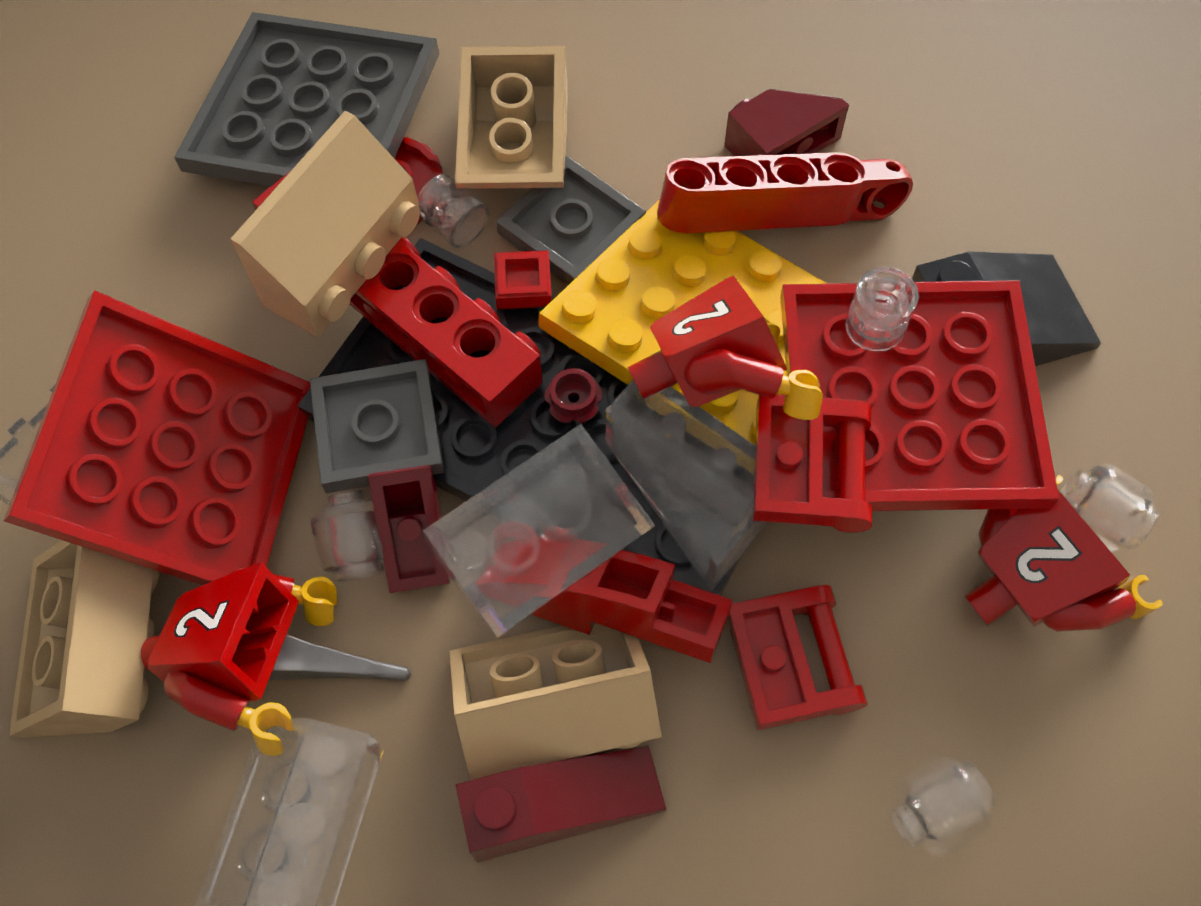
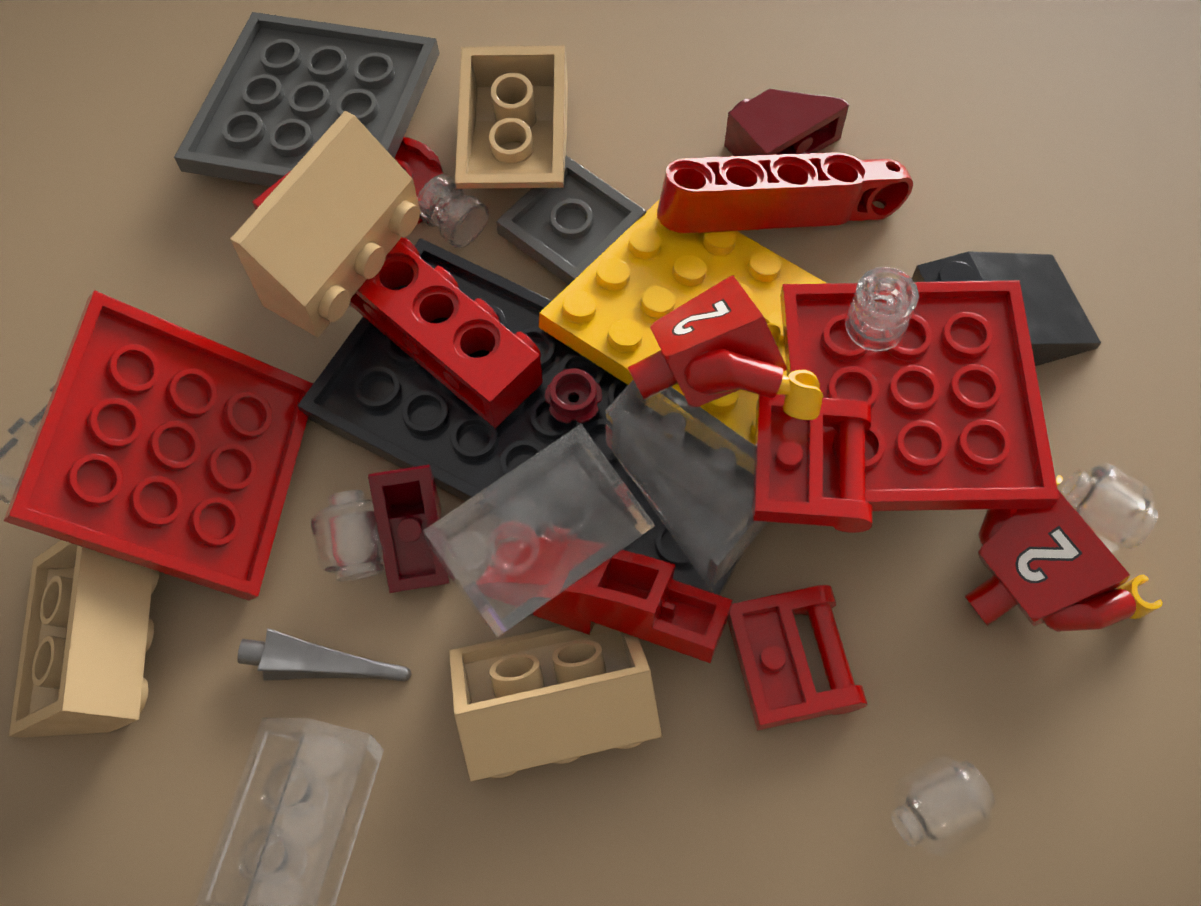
(226, 643): red torso -> none
(374, 423): dark grey plate -> none
(522, 279): red tile -> none
(557, 801): dark red slope -> none

